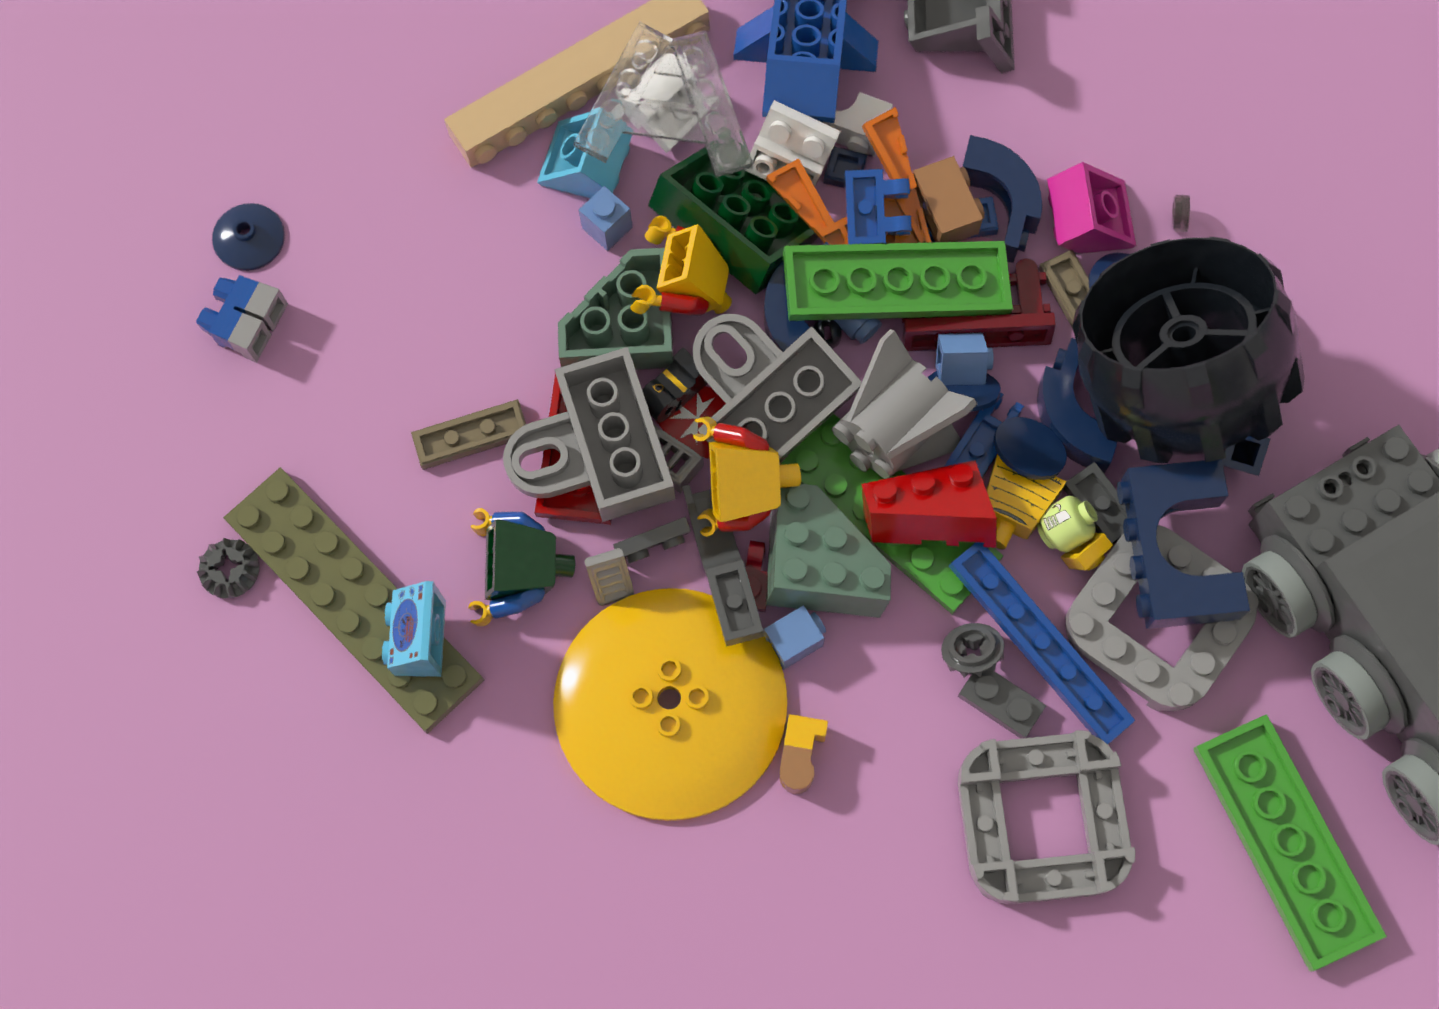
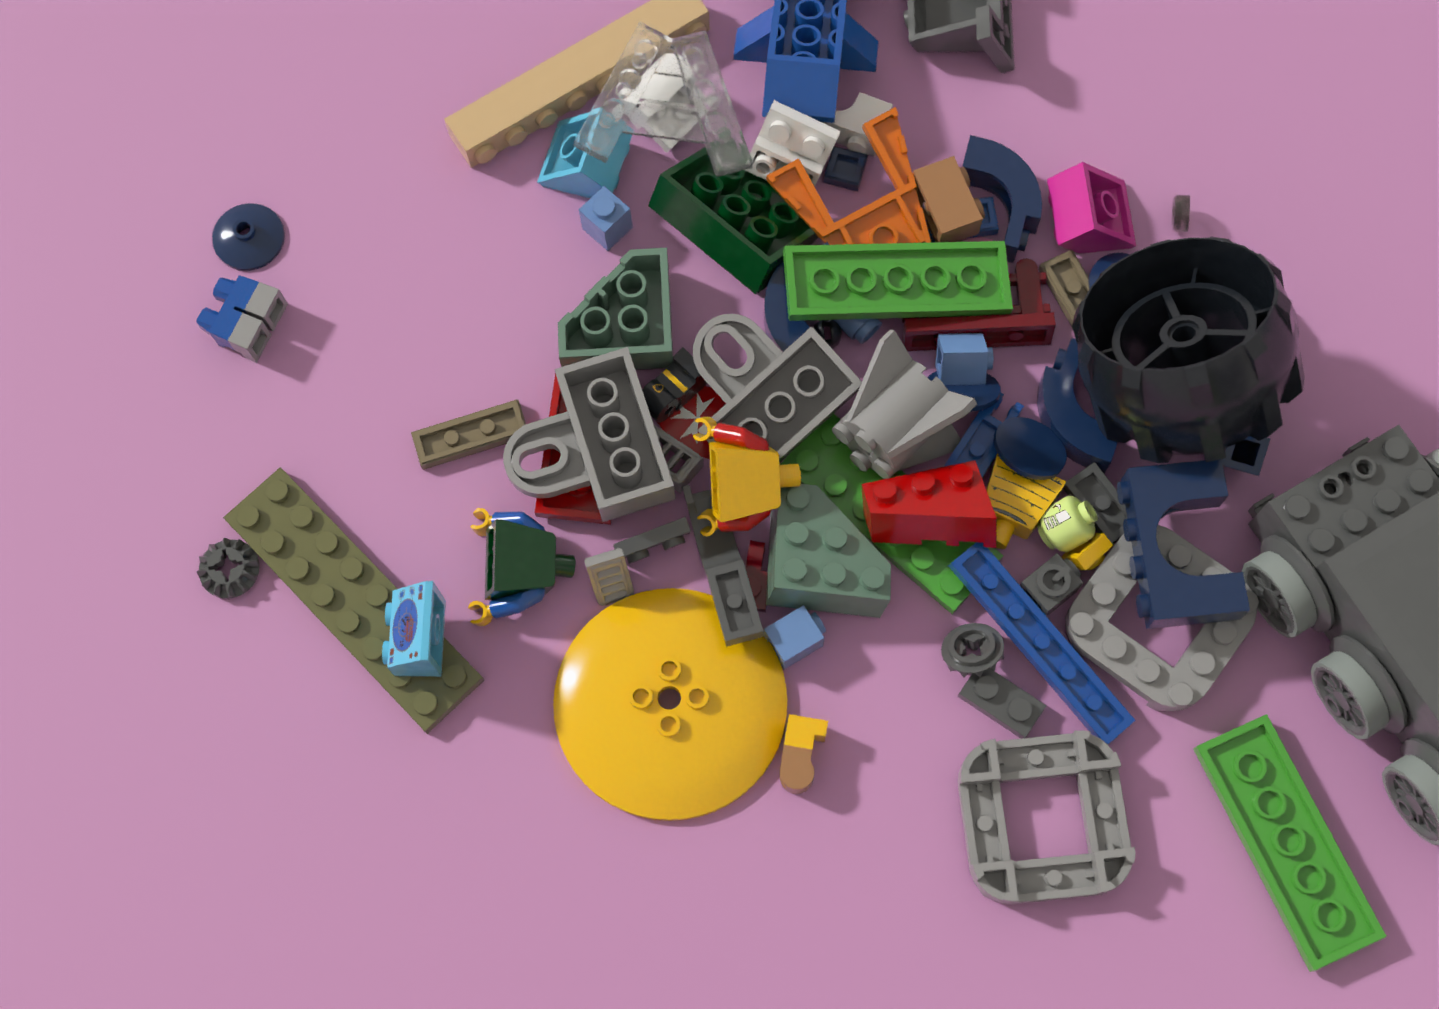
(690, 274): yellow torso -> none
(865, 206): blue plate -> none
(1052, 583): none -> dark grey brick

